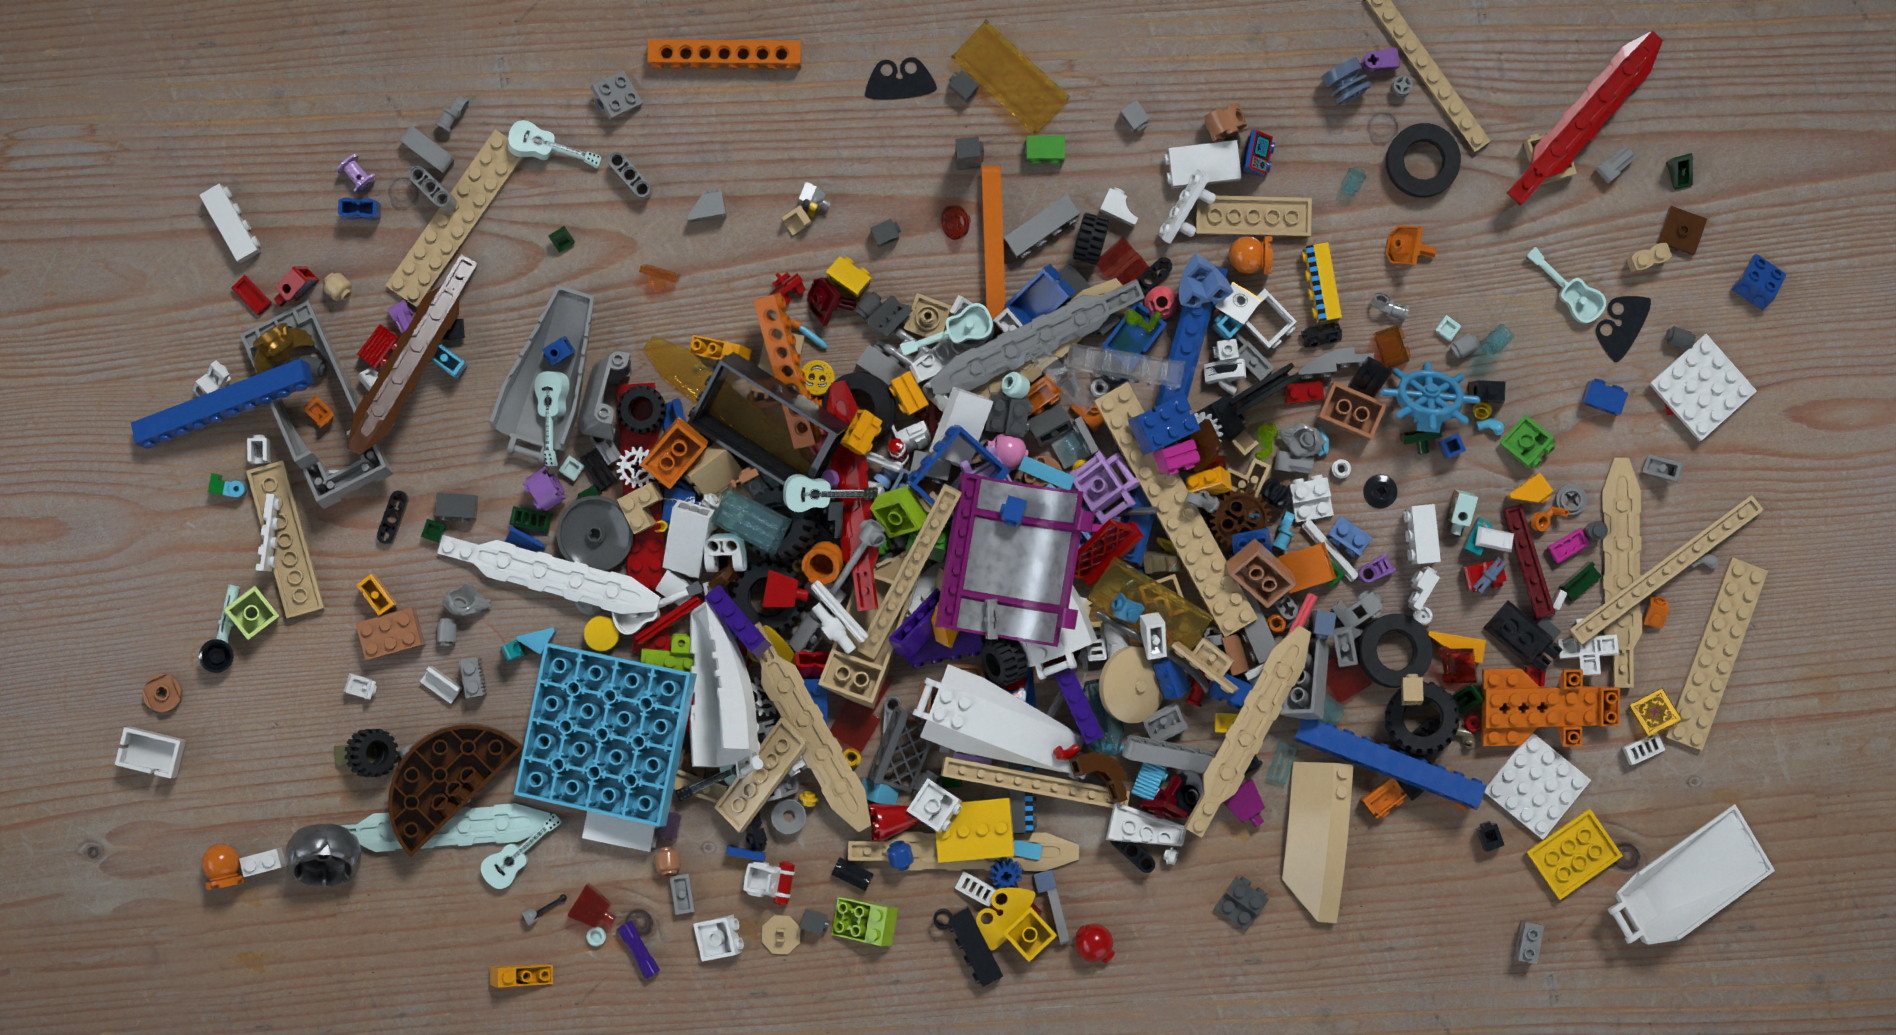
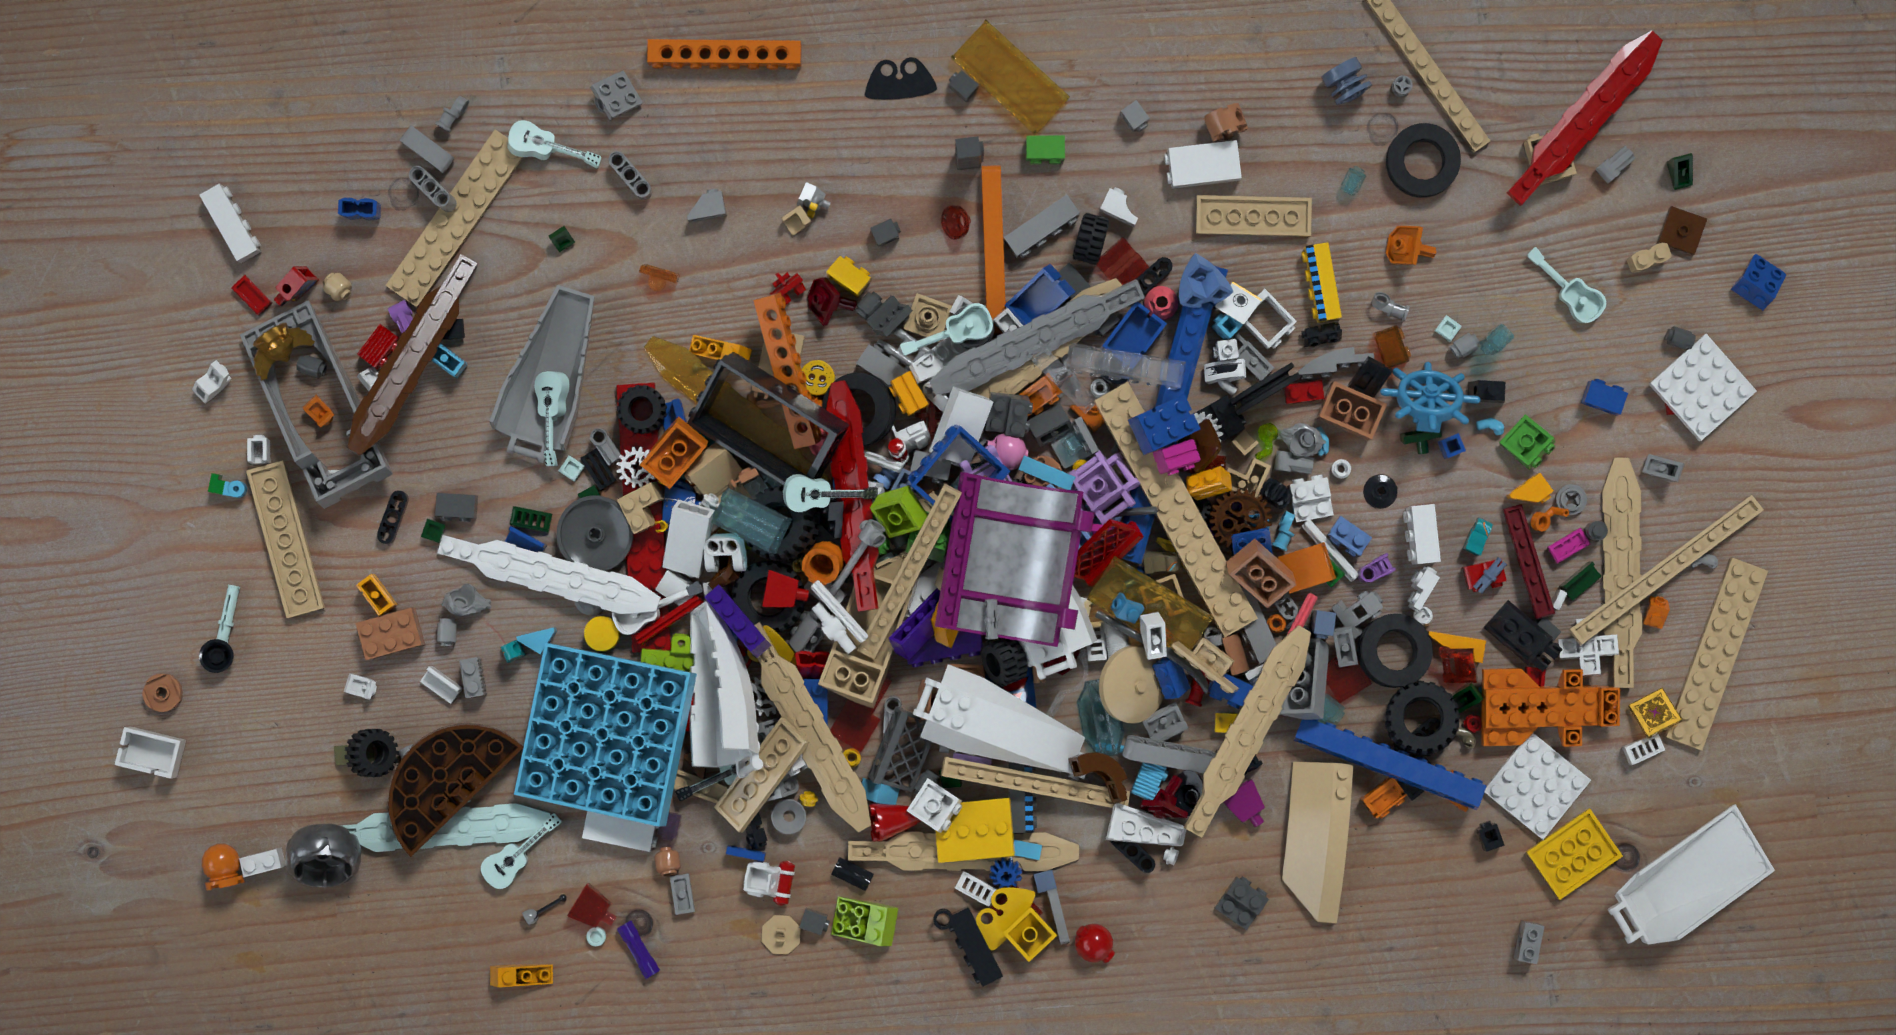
(222, 403): blue brick -> none
(251, 612): yellowish green brick -> none
(266, 550): white wing -> none
(354, 172): lavender hose -> none
(545, 489): medium lavender brick -> none
(558, 351): blue brick -> none
(594, 416): light grey windscreen -> none
(718, 938): white plate -> none
(809, 334): medium azure piece -> none
(831, 477): medium lavender tile -> none
(861, 432): light orange brick -> none
(900, 855): blue head -> none
(1013, 511): blue brick -> none
(1015, 385): light aqua head -> none
(1066, 754): red arm -> none
(1078, 705): dark purple brick -> none
(1134, 318): clear neon green plate -> none
(1187, 198): white plate -> none
(1204, 500): light grey connector -> none
(1250, 255): orange tile -> none
(1257, 153): slope -> none
(1274, 761): clear light blue tile -> none
(1384, 60): medium lavender piece -> none
(1412, 690): tan brick -> none
(1461, 502): light aqua torso -> none
(1482, 410): yellow plate -> none
(1494, 539): white tile -> none
(1623, 336): black piece -> none

